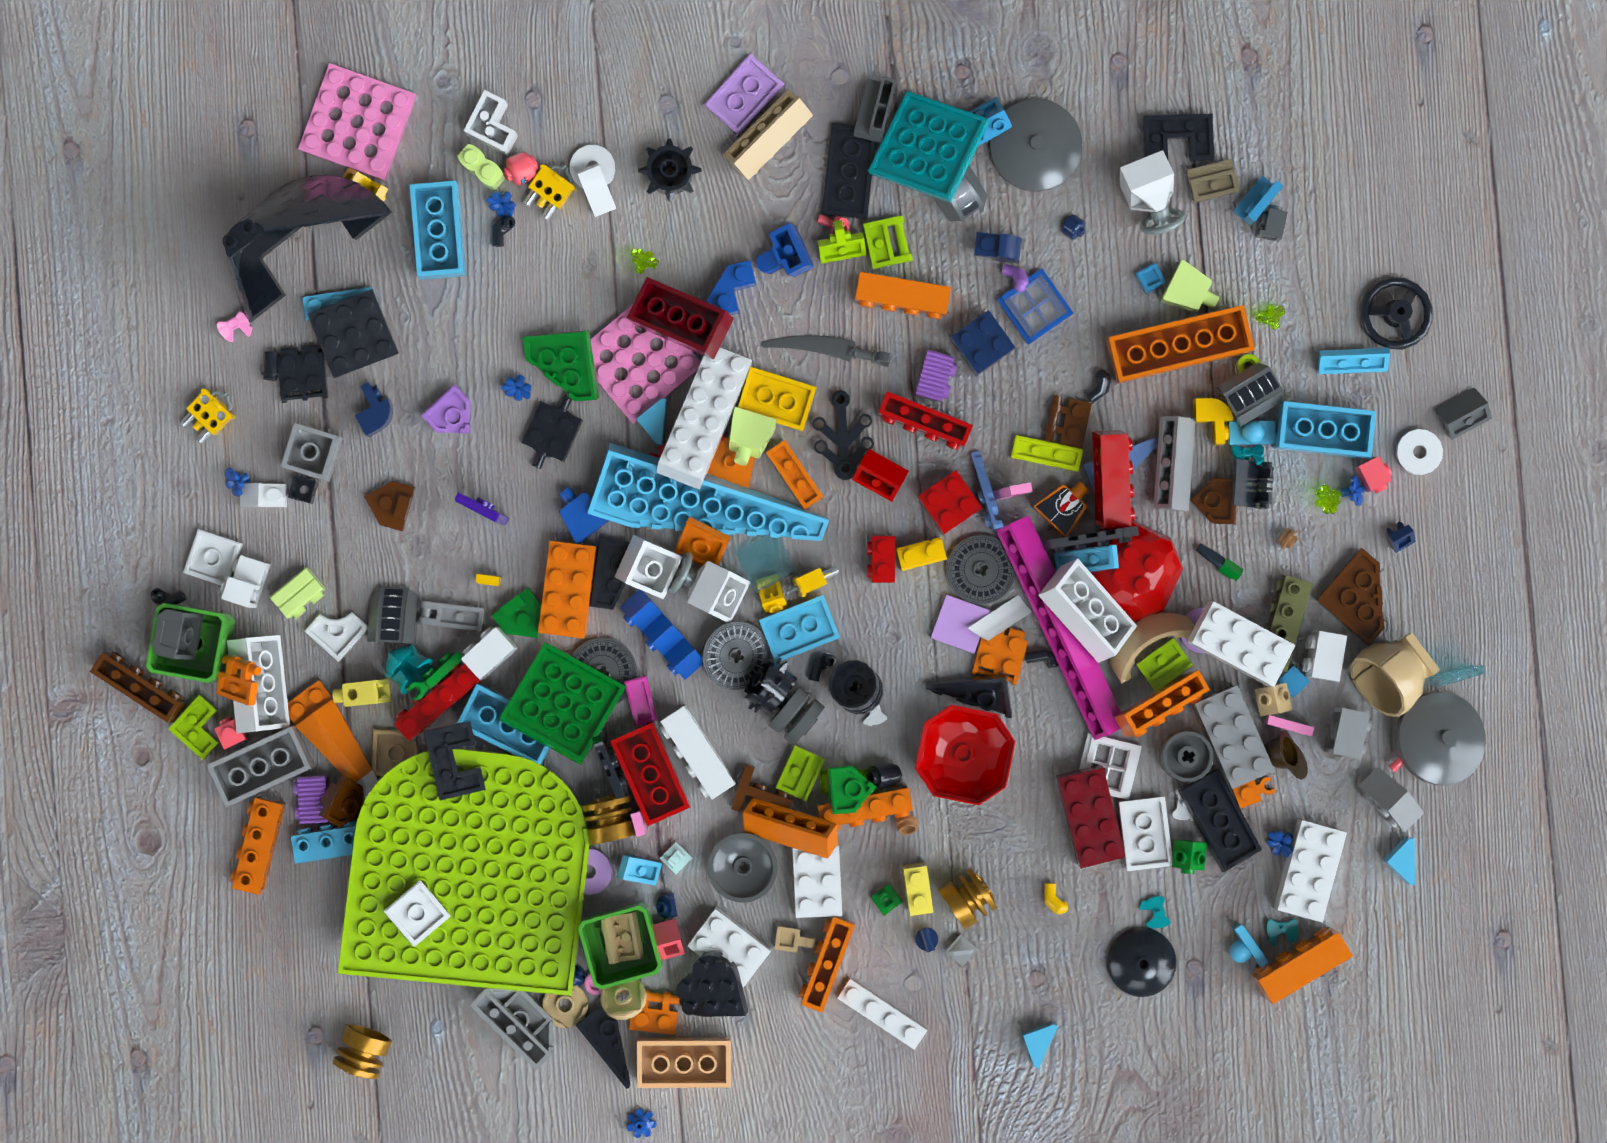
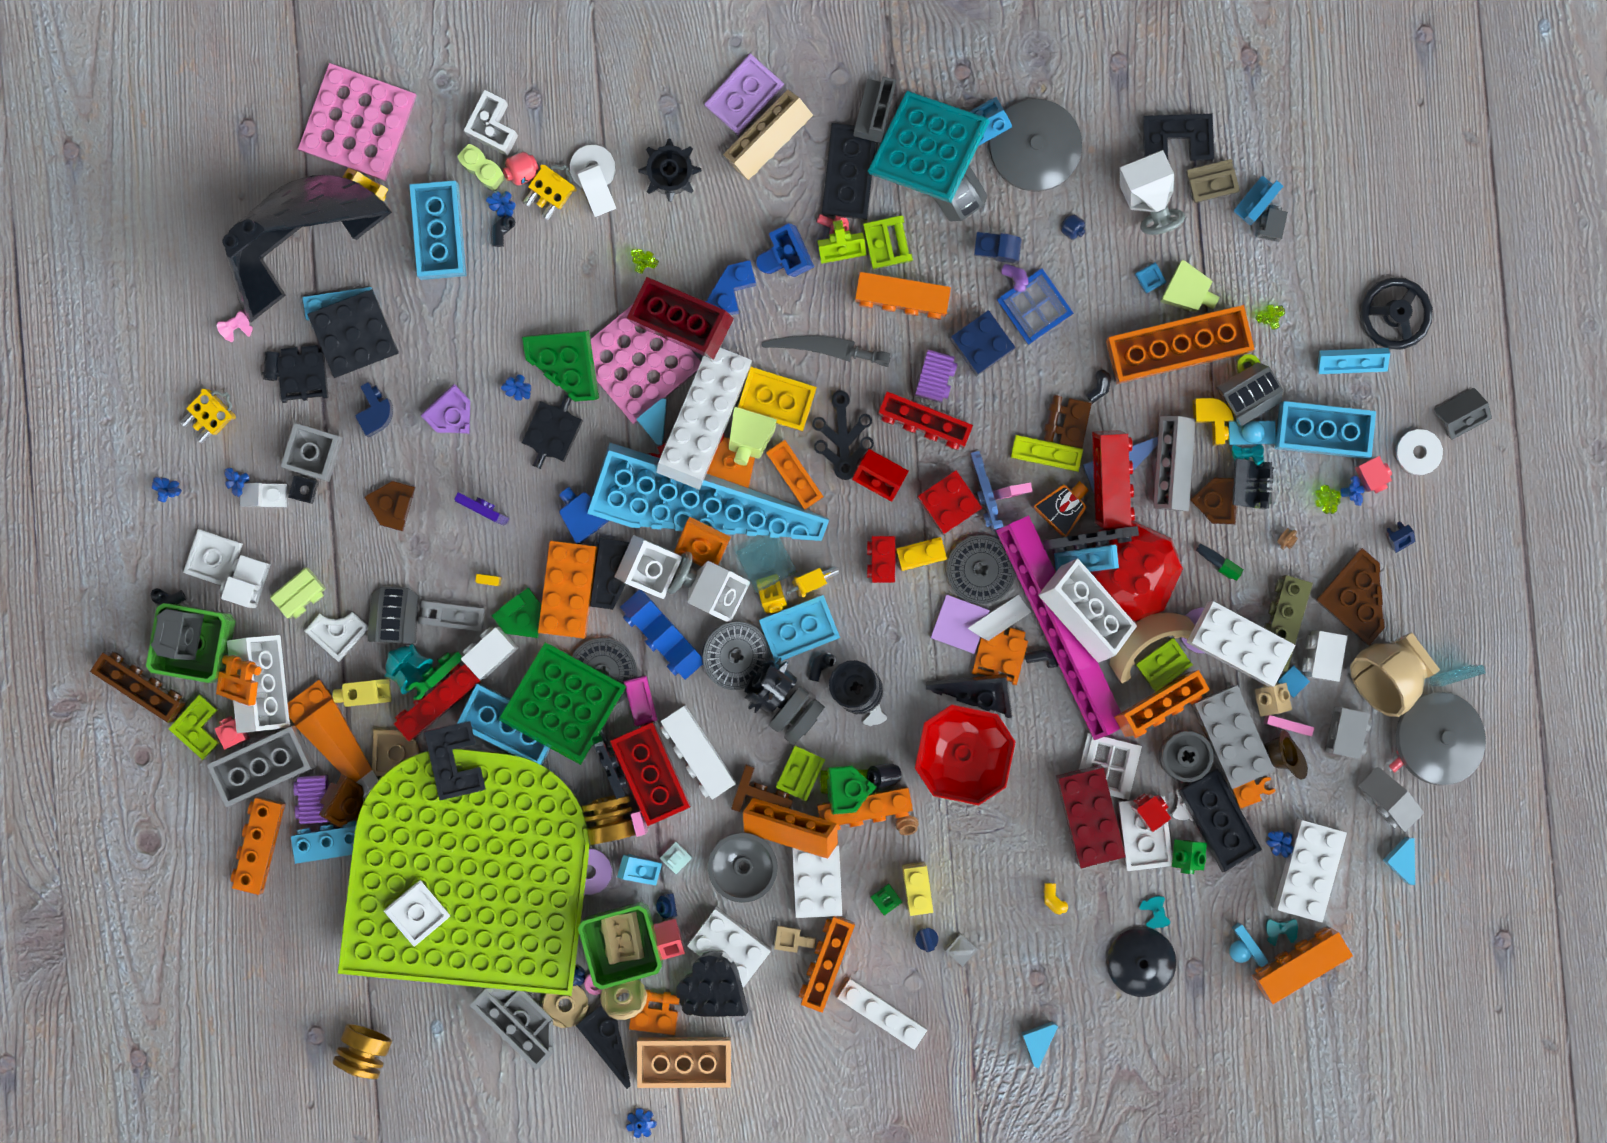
(165, 488): none -> blue plant
(968, 898): pearl gold wheel -> none
(1151, 811): none -> red brick

